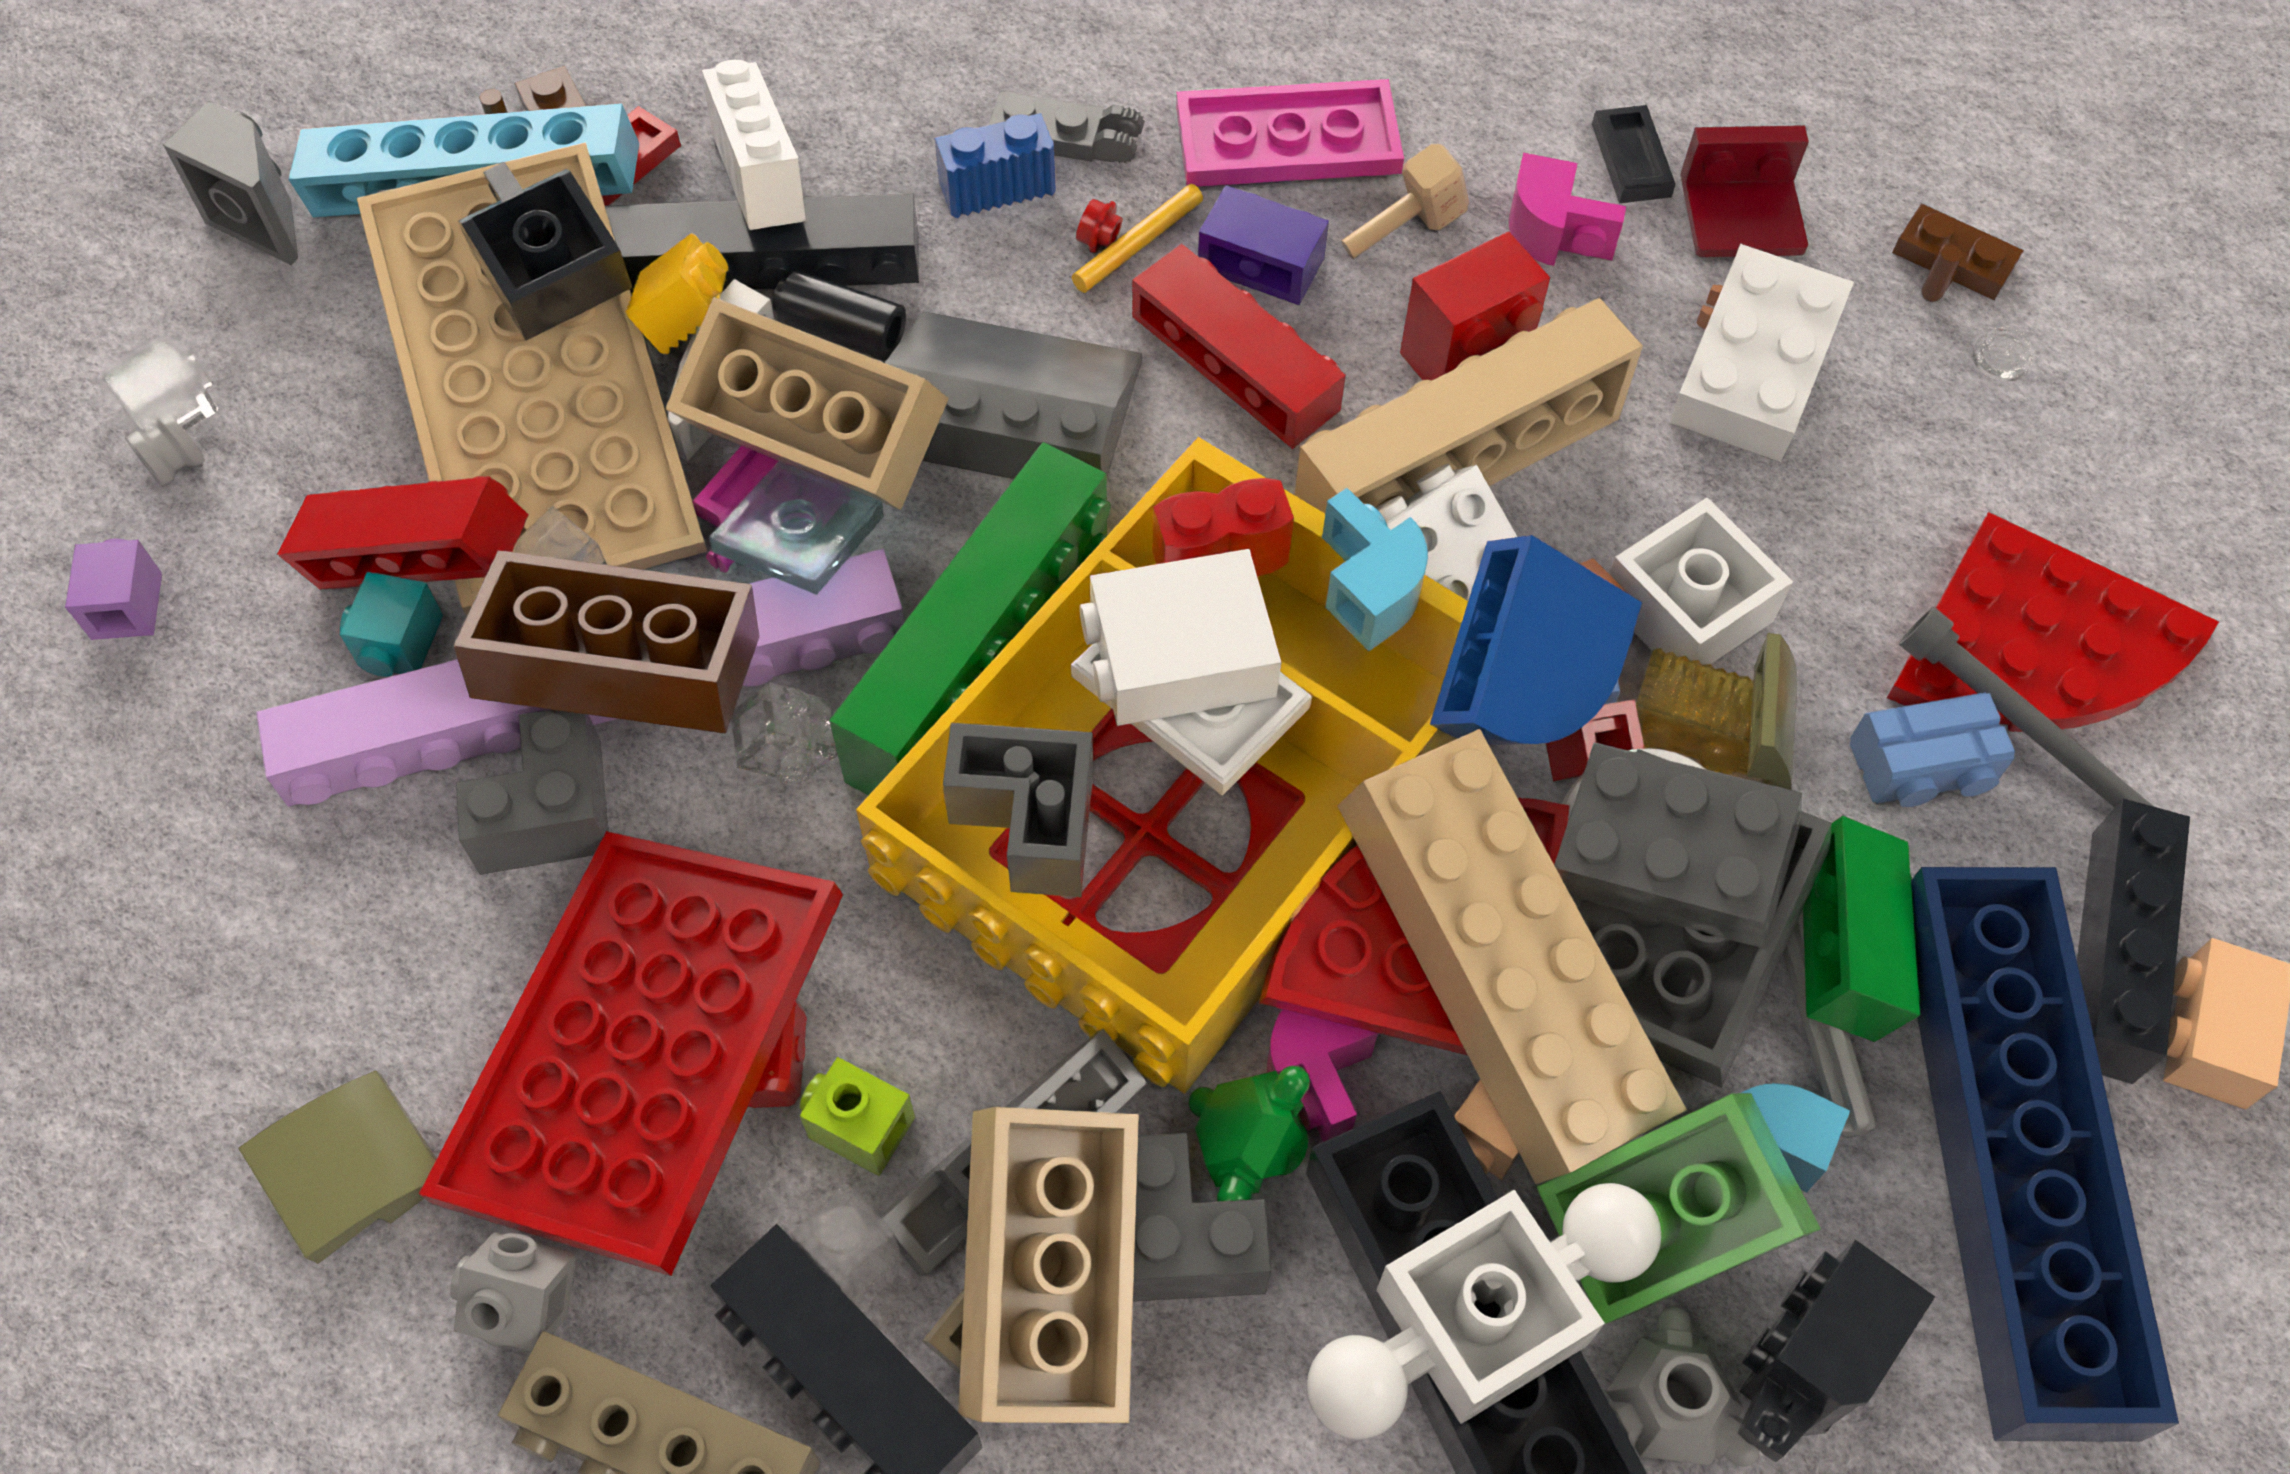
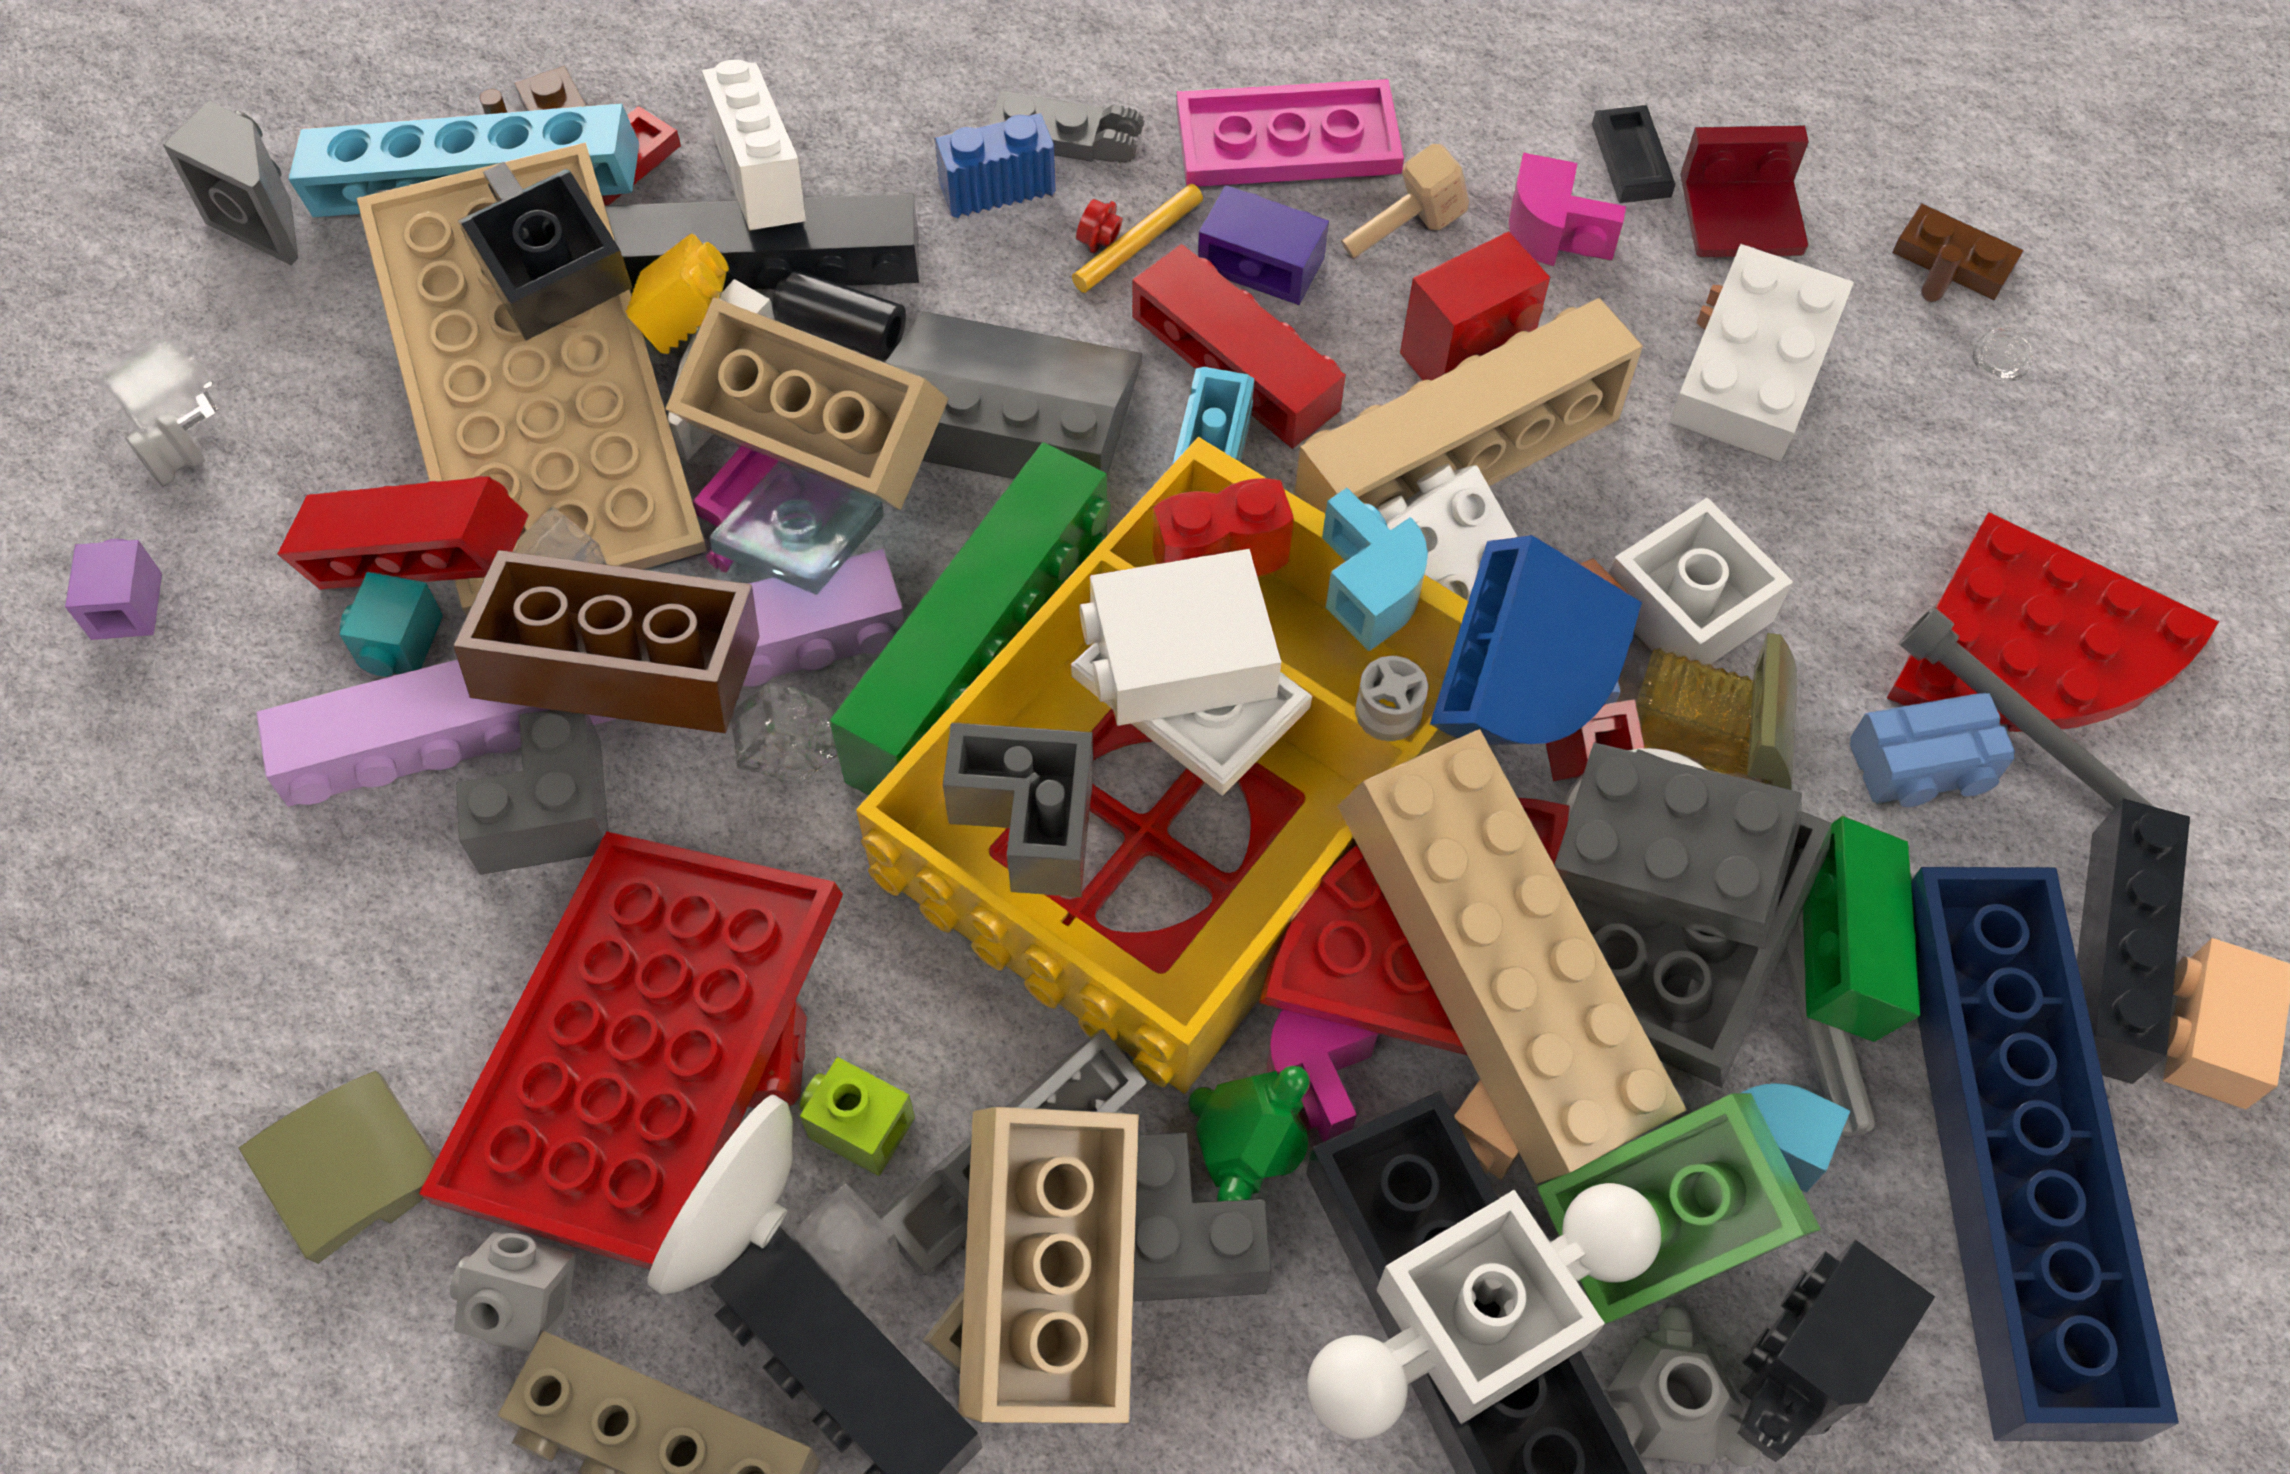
(731, 1202): none -> white dish
(1218, 411): none -> medium azure brick
(1396, 681): none -> light grey wheel

